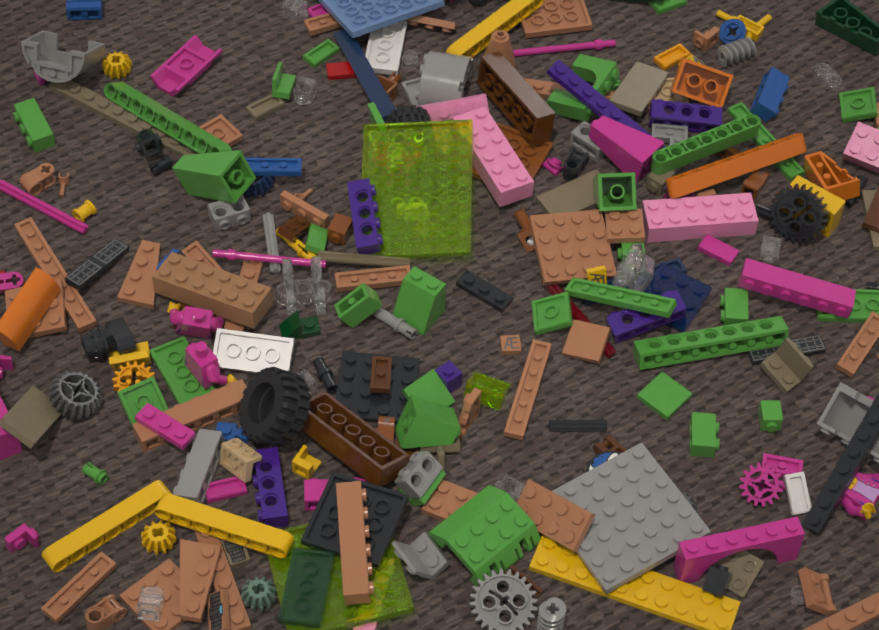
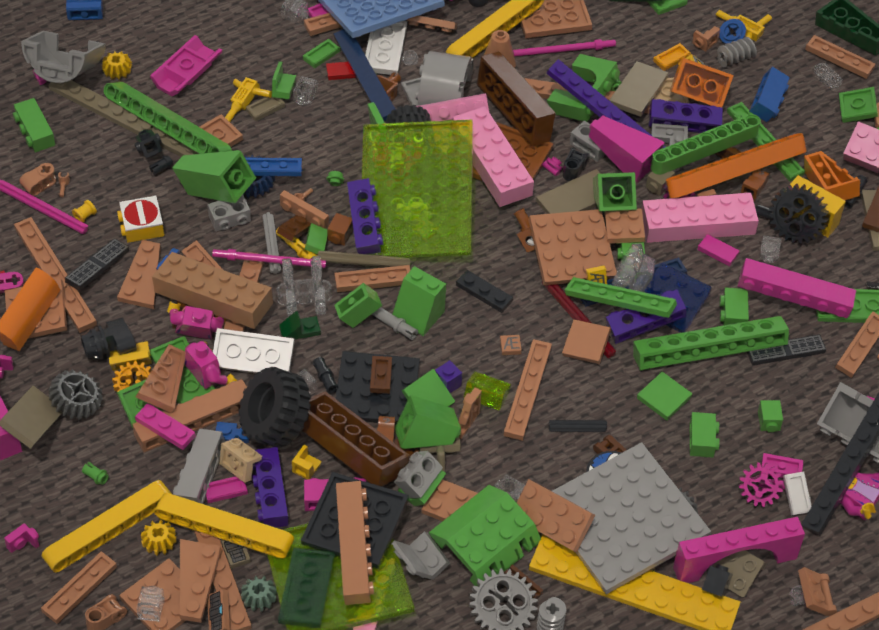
(140, 219): none -> piece
(164, 380): none -> nougat wing
(244, 95): none -> yellow piece
(335, 178): none -> bright green plate
(552, 313): bright green tile -> none
(787, 366): dark tan bracket -> none
(840, 56): none -> nougat plate

